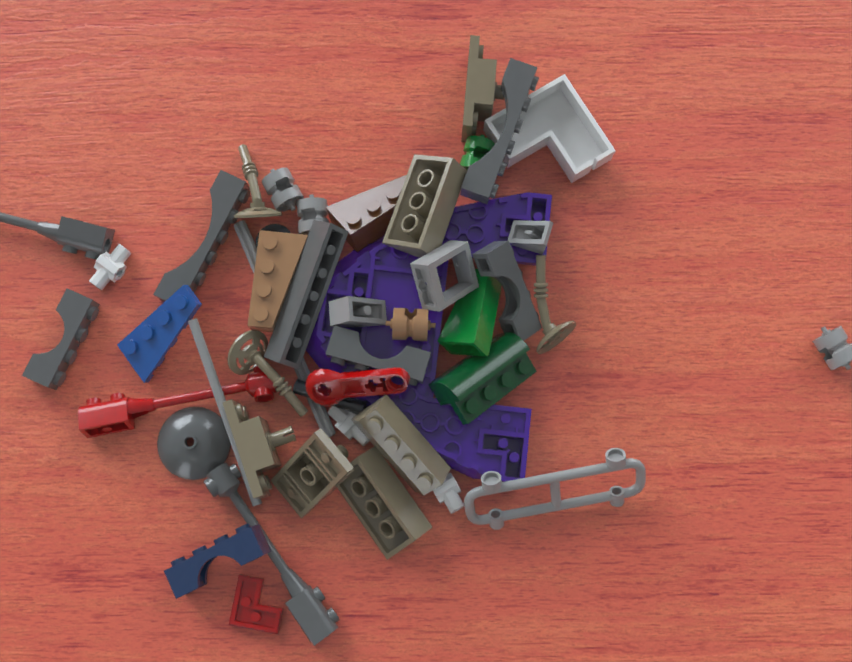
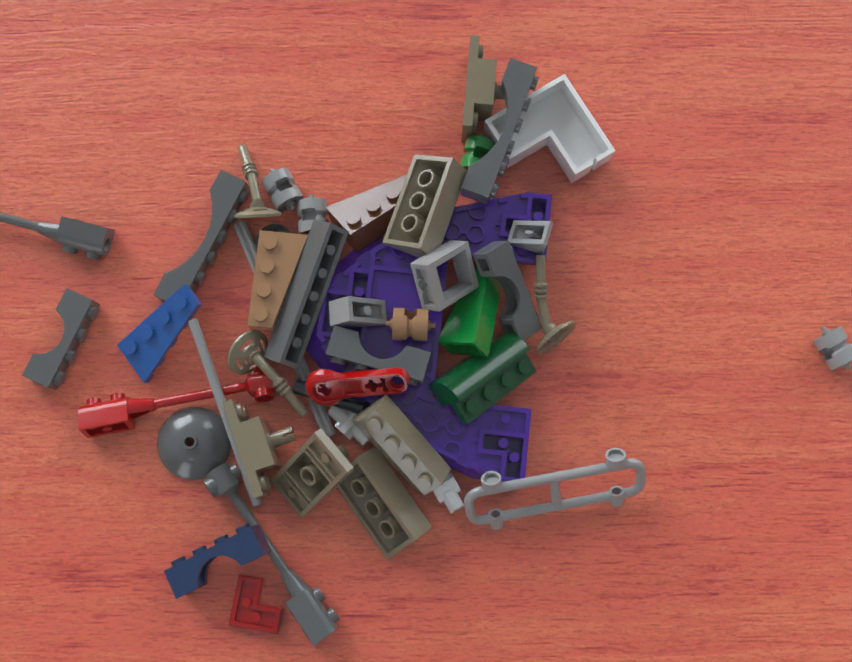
(110, 267): white axle -> none

